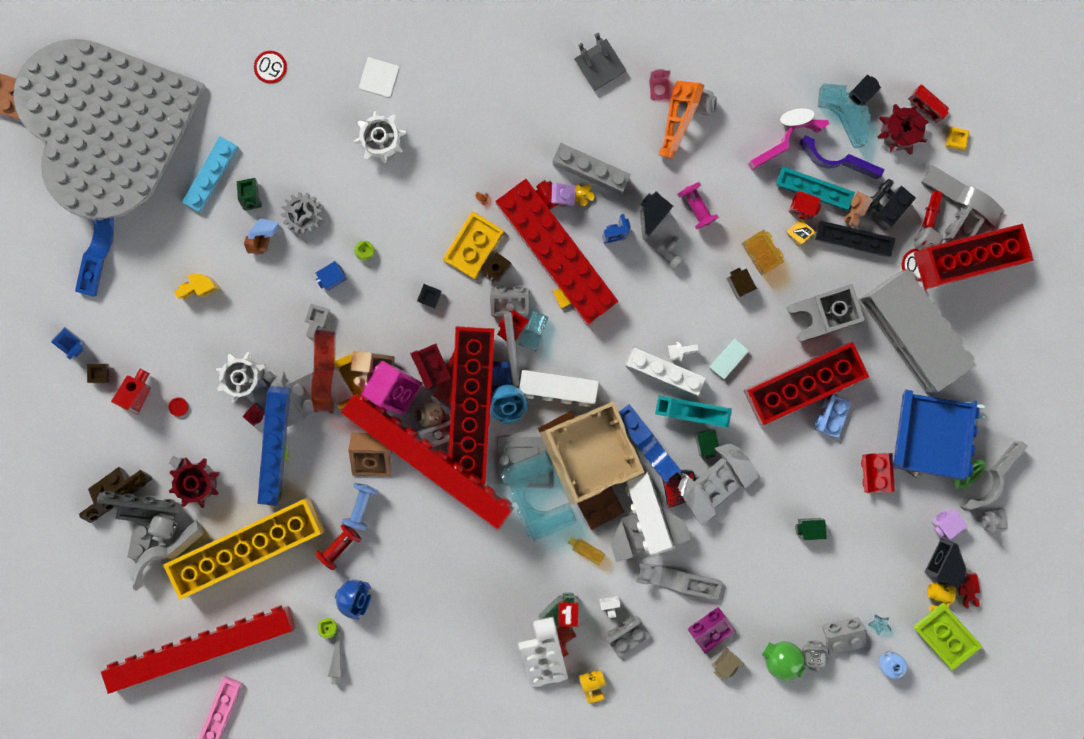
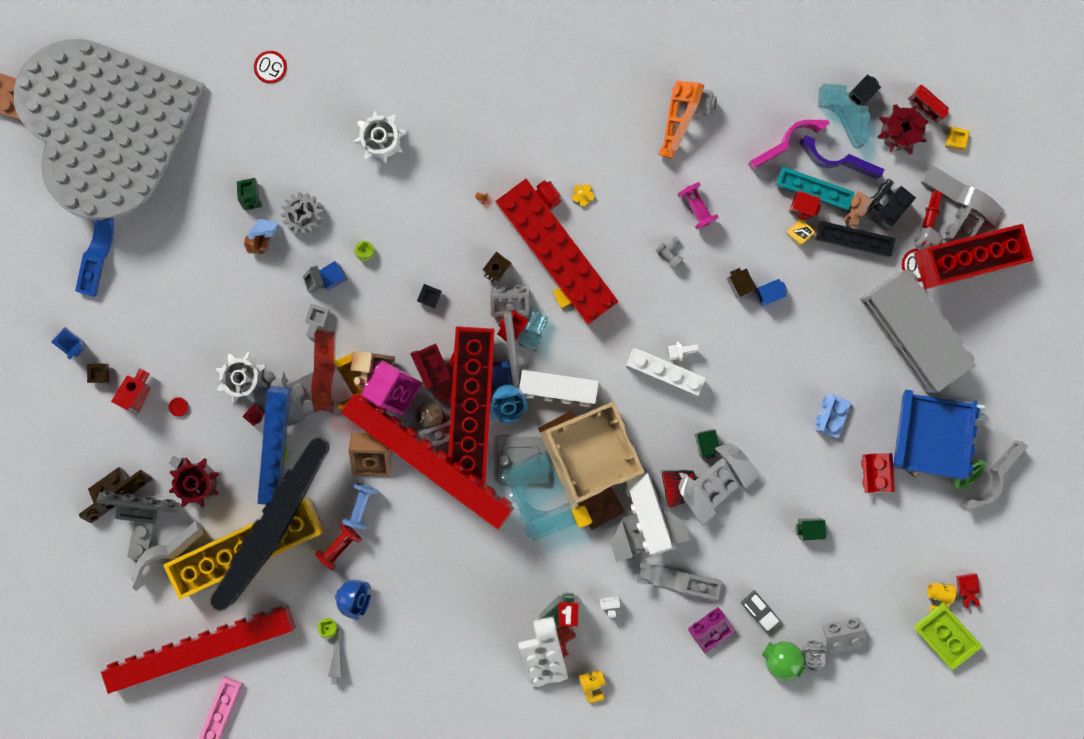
(162, 527): light grey head -> none
(199, 284): yellow brick -> none
(210, 174): medium azure plate -> none
(272, 525): none -> black piece
(313, 279): none -> dark grey tile
(378, 77): white sticker -> none
(473, 245): yellow tile -> none
(563, 194): lavender bracket -> none
(581, 515): none -> yellow slope
(587, 550): clear yellow cylinder -> none
(591, 169): light grey brick -> none
(599, 63): dark grey plate -> none
(617, 233): blue bracket -> none
(627, 636): light grey bracket -> none
(648, 444): blue piece -> none
(653, 212): black slope -> none
(659, 77): clear pink bracket -> none
(693, 411): teal arch -> none
(726, 664): dark tan brick -> none
(728, 358): light aqua tile -> none
(760, 611): none -> slope
(763, 252): clear yellow brick -> none
(771, 292): none -> blue brick
(797, 117): white sticker -> none
(806, 383): red brick -> none
(822, 313): light grey brick -> none
(880, 624): clear light blue piece -> none
(892, 665): light blue head -> none
(947, 563): black slope -> none
(949, 524): lavender brick -> none
(989, 520): light grey bracket -> none

